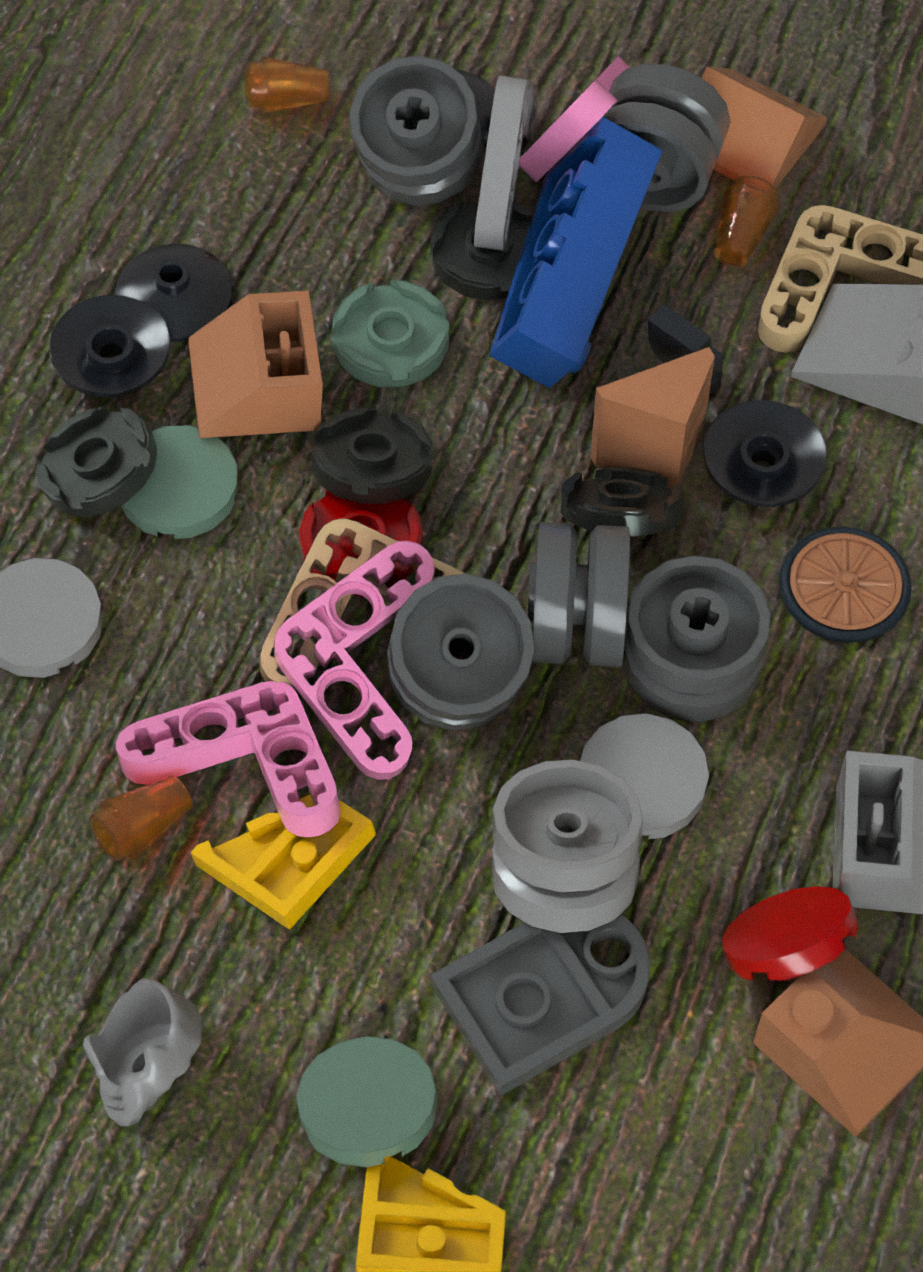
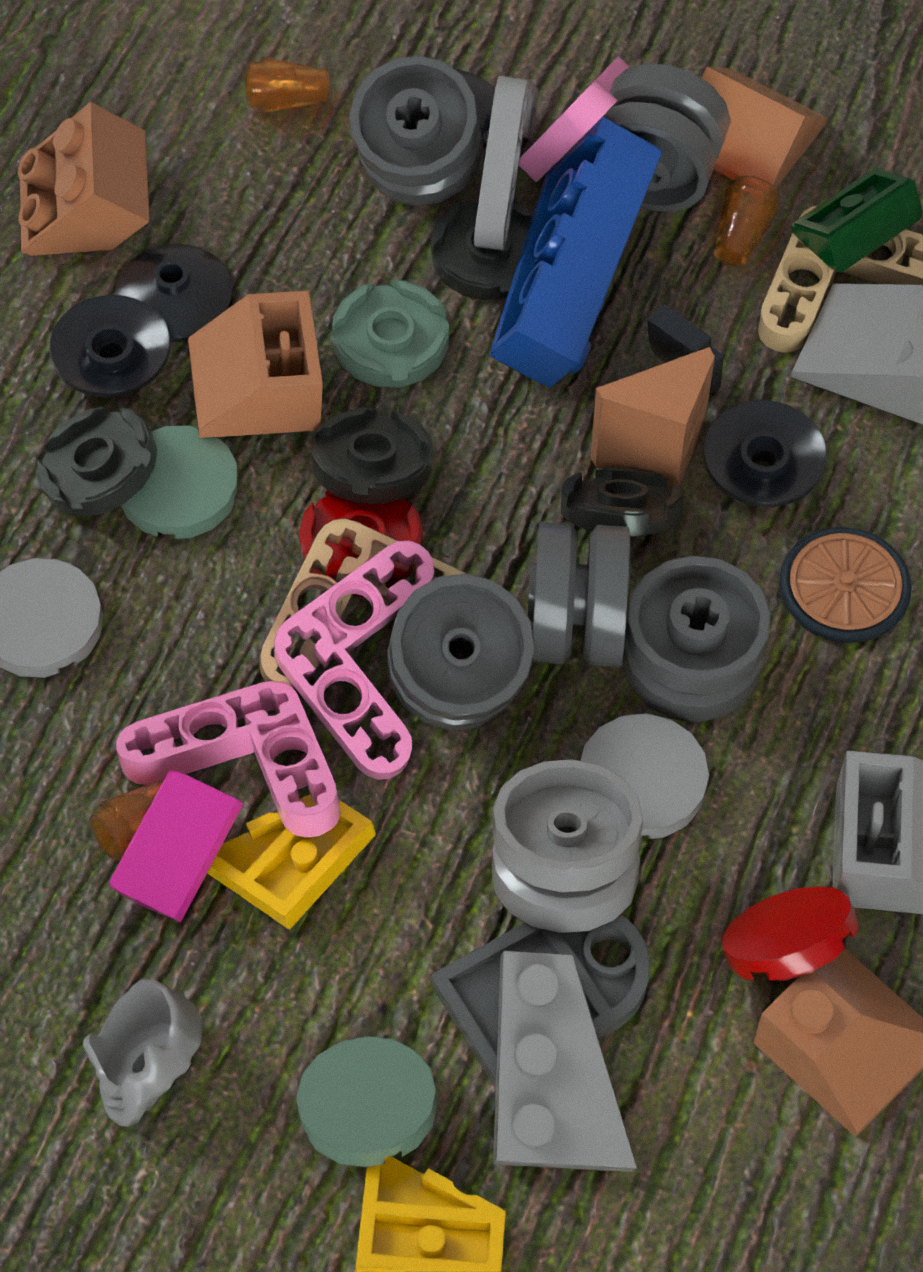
(84, 185): none -> nougat slope
(175, 845): none -> dark pink slope
(551, 1073): none -> light grey wing
(859, 218): none -> dark green slope

